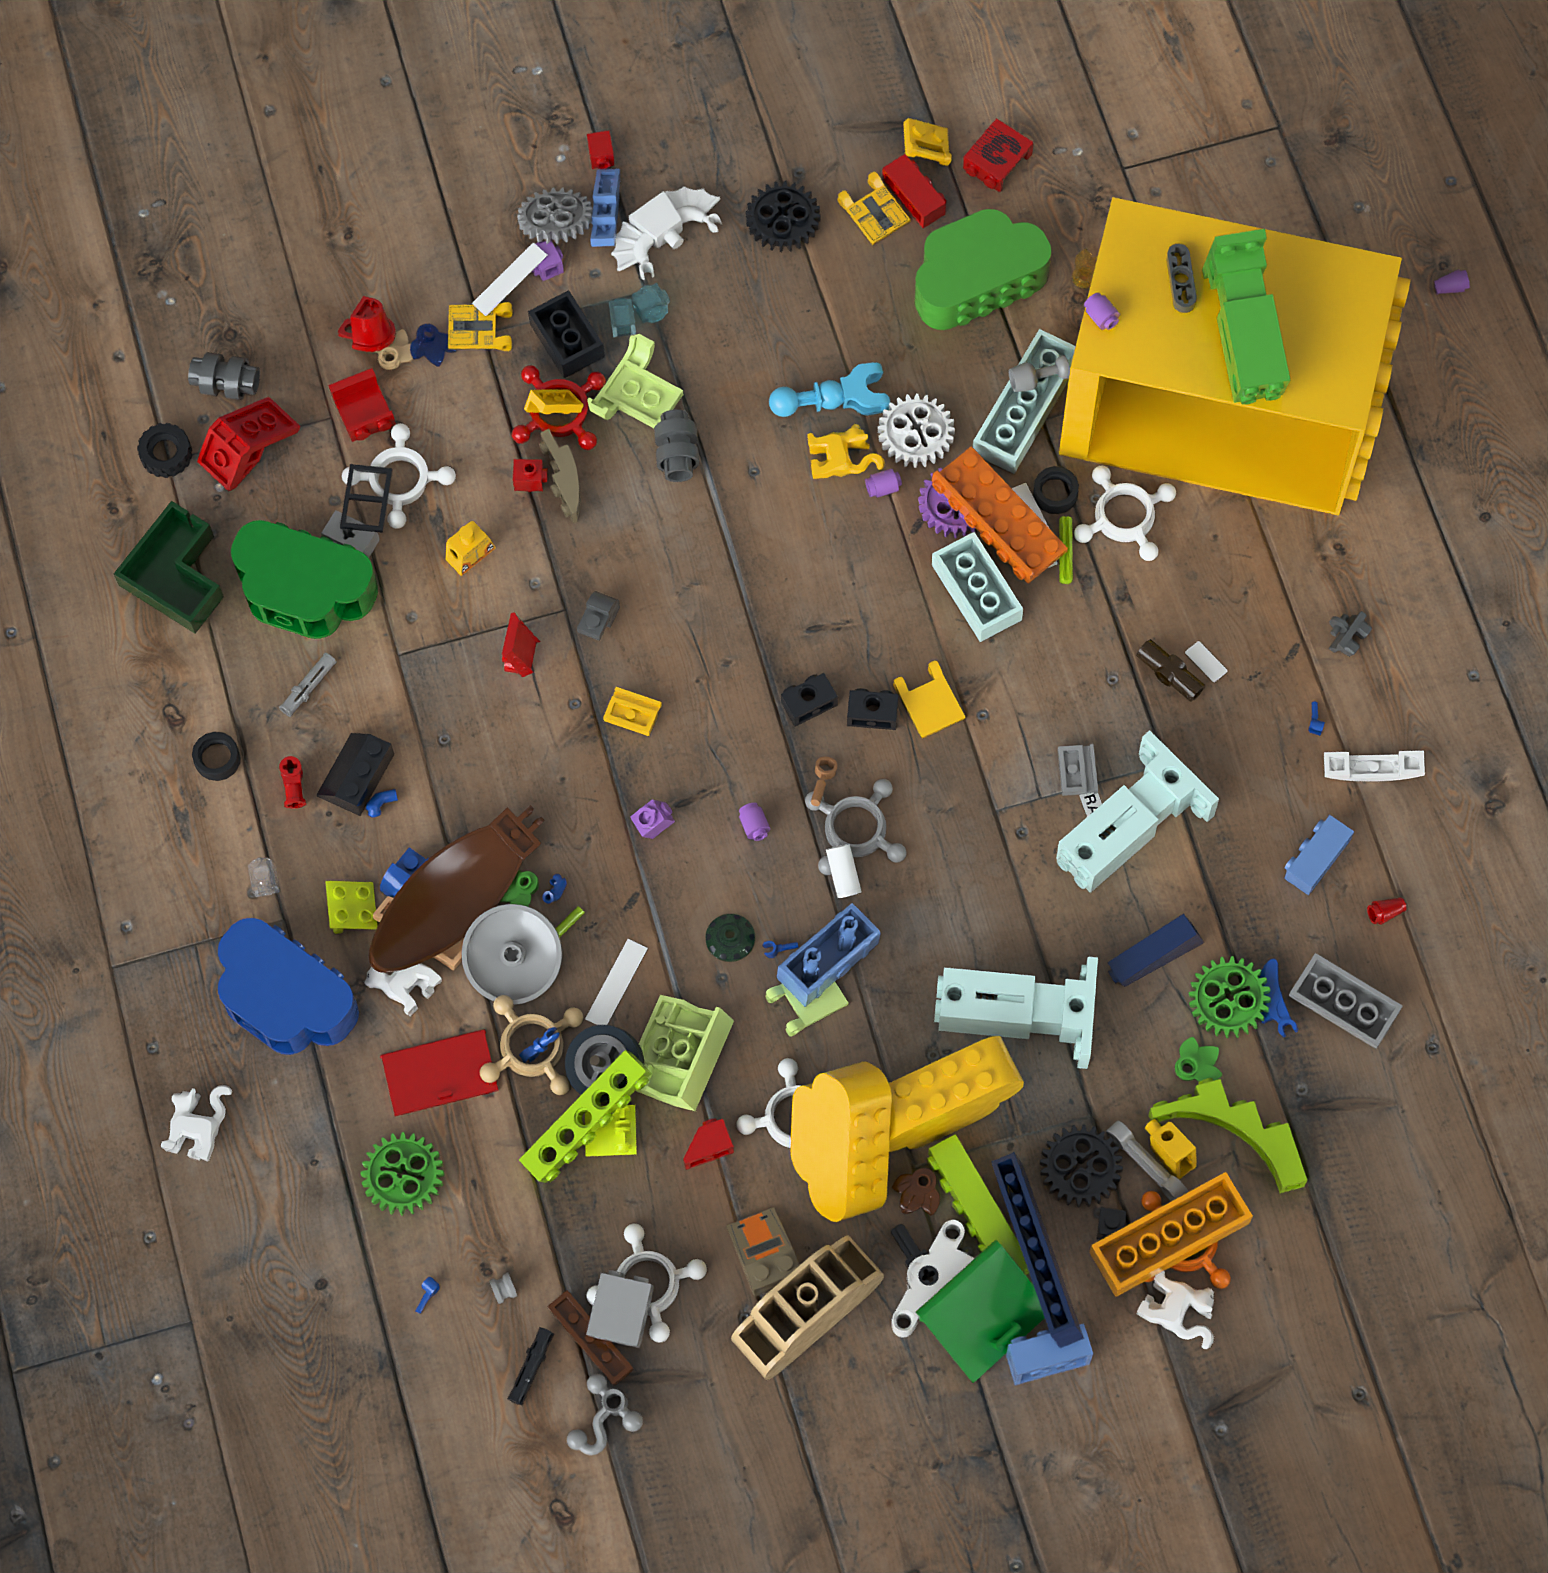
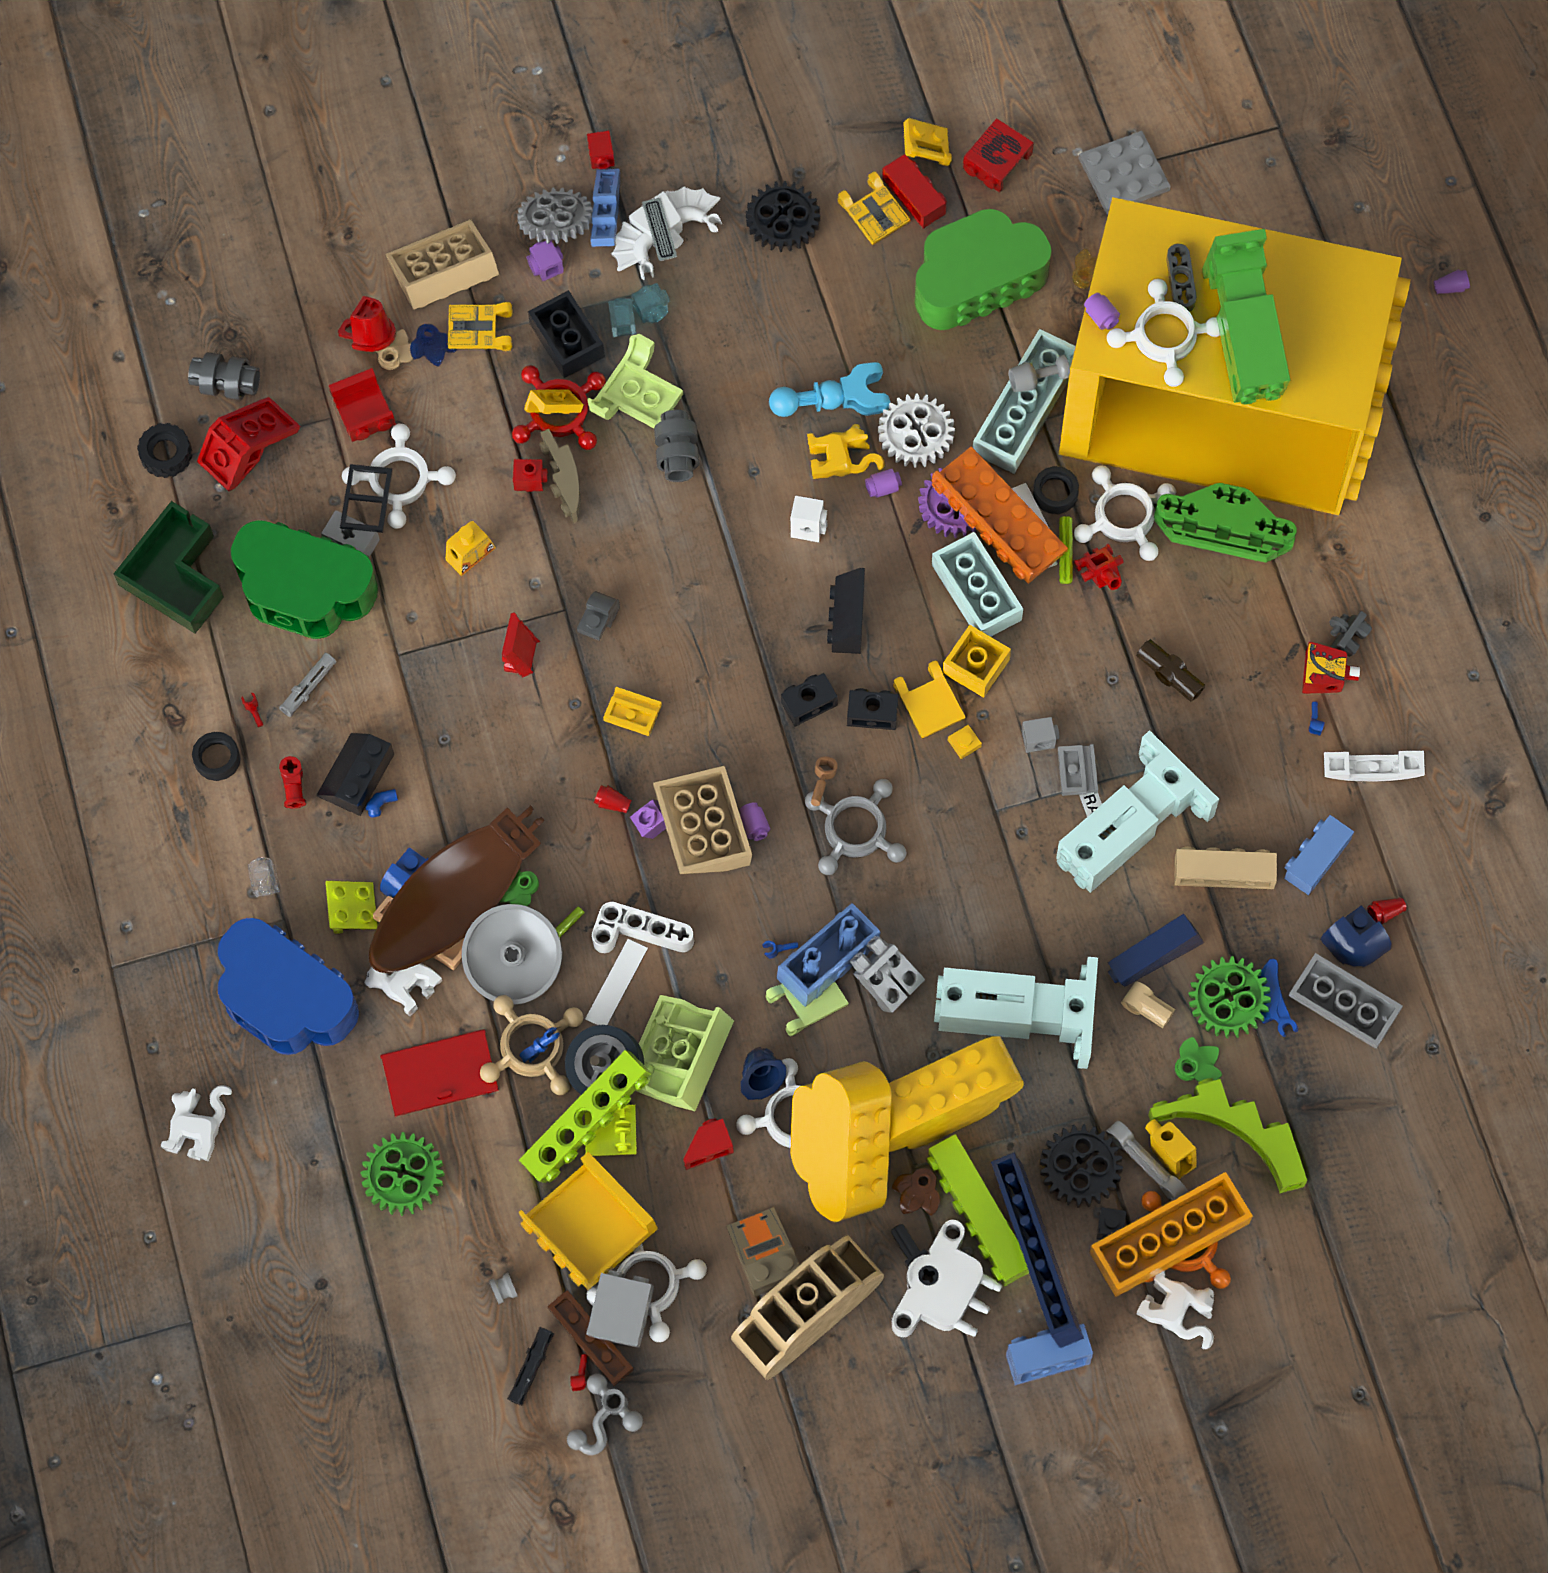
(252, 707): none -> red hand
(431, 1288): blue hand -> none
(443, 264): none -> tan slope
(509, 279): white sticker -> none
(559, 885): blue arm -> none
(579, 1382): none -> red hand
(589, 1223): none -> yellow panel
(612, 800): none -> red cone
(643, 932): none -> white beam
(659, 229): none -> sticker
(703, 822): none -> tan slope
(730, 948): clear green dish -> none
(762, 1074): none -> dark blue piece
(808, 519): none -> white brick
(843, 870): white pin -> none
(847, 612): none -> black slope
(886, 974): none -> light grey hips
(964, 741): none -> yellow plate
(976, 661): none -> yellow brick
(982, 1311): green container -> none
(1039, 734): none -> light grey brick
(1101, 567): none -> red piece
(1124, 170): none -> light grey plate
(1142, 1001): none -> tan piece
(1173, 375): none -> white piece
(1206, 661): white sticker -> none
(1225, 519): none -> bright green connector
(1225, 868): none -> tan brick
(1326, 669): none -> torso
(1357, 939): none -> dark blue brick

